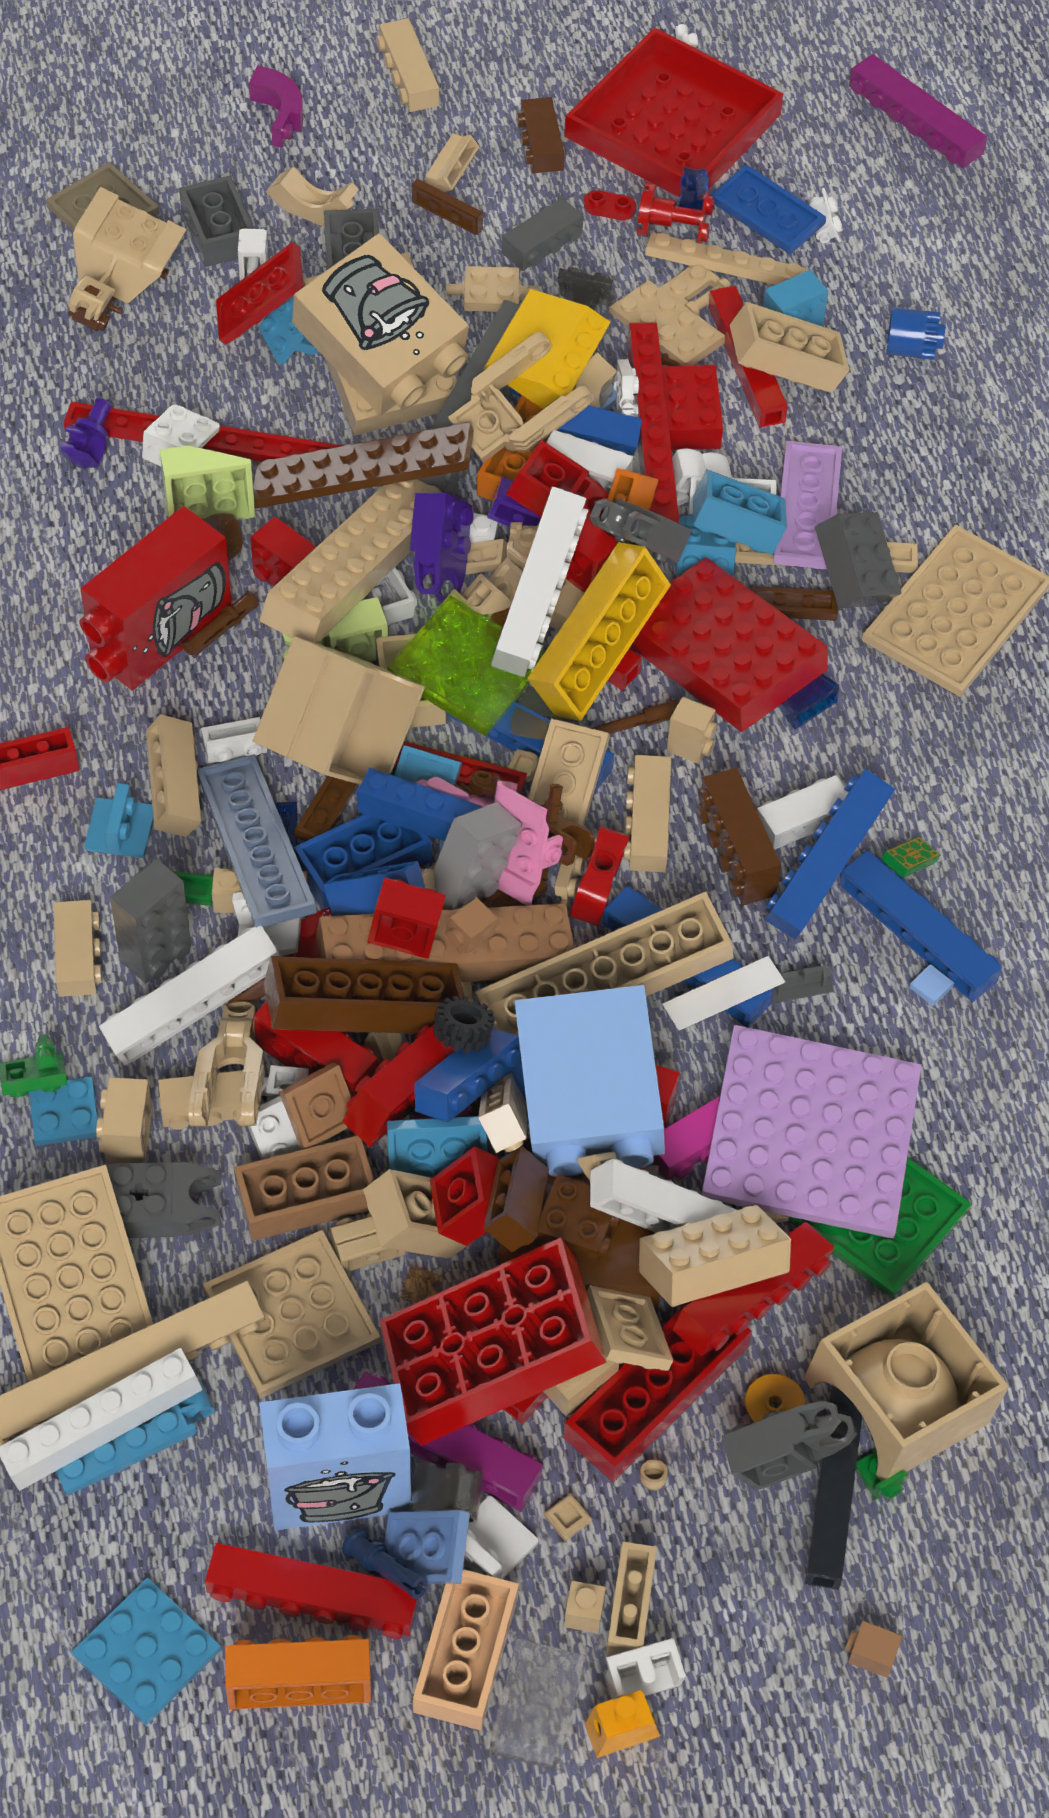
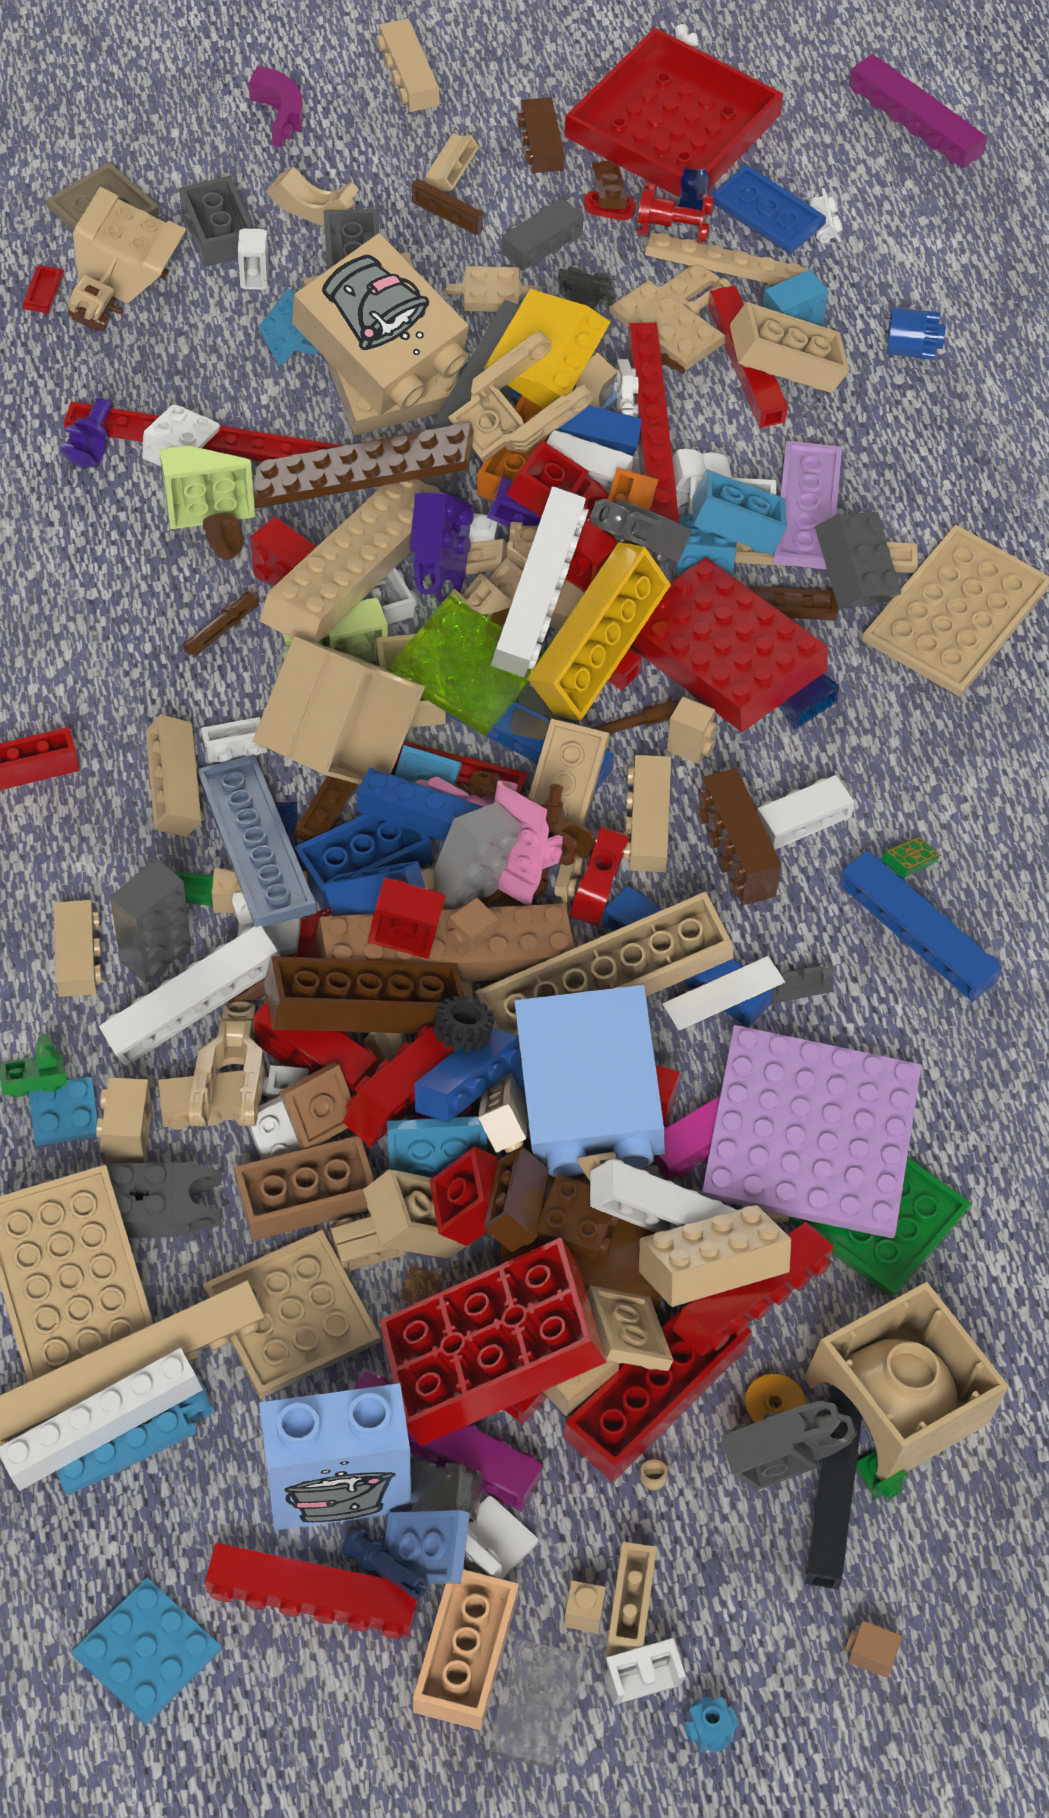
(43, 289): none -> red tile
(120, 825): dark azure bracket -> none
(155, 598): red brick -> none
(259, 293): red plate -> none
(298, 1673): orange brick -> none
(525, 762): tan tile -> none
(567, 1517): tan tile -> none
(609, 185): none -> reddish brown plate
(622, 1723): light orange torso -> none
(693, 406): red brick -> none
(707, 1735): none -> dark azure brick
(829, 854): blue brick -> none
(931, 985): light blue tile -> none

